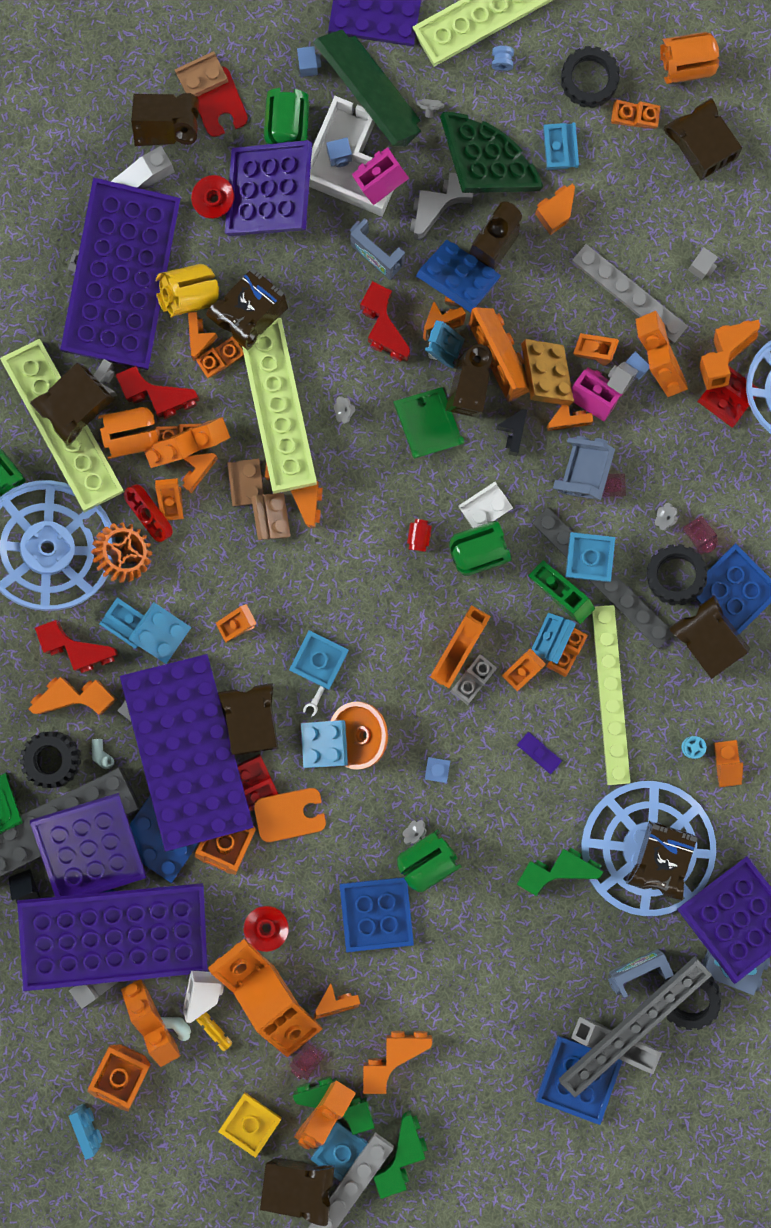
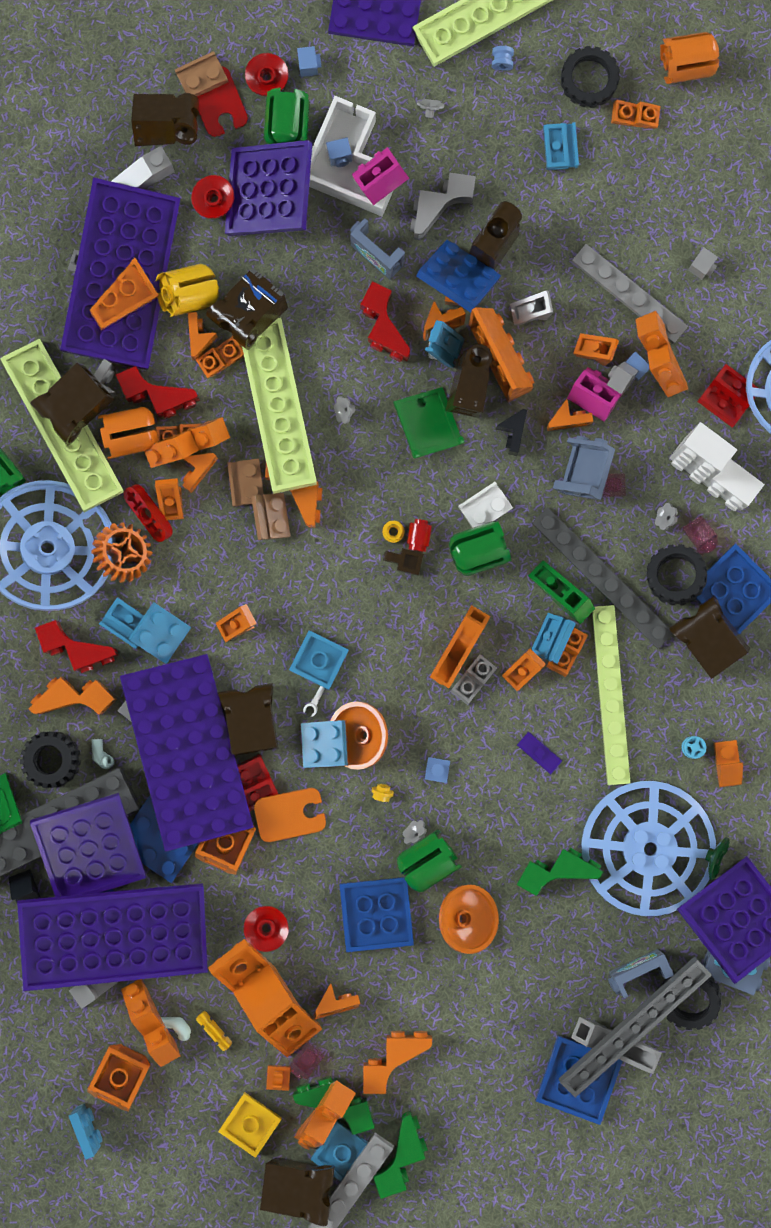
(124, 296): none -> orange wing
(201, 994): white slope -> none
(266, 64): none -> red dish
(278, 1077): none -> orange tile
(370, 86): dark green slope -> none
(382, 792): none -> yellow plate
(393, 524): none -> yellow plate
(407, 561): none -> dark brown plate
(478, 922): none -> orange dish
(487, 157): dark green plate -> none
(532, 308): none -> light grey slope
(547, 372): pearl gold plate -> none
(557, 210): orange slope -> none
(590, 557): dark azure plate -> none
(663, 860): dark brown piece -> none
(704, 139): dark brown piece -> none
(710, 462): none -> white piece
(715, 856): none -> dark green dish
(729, 343): orange arch -> none

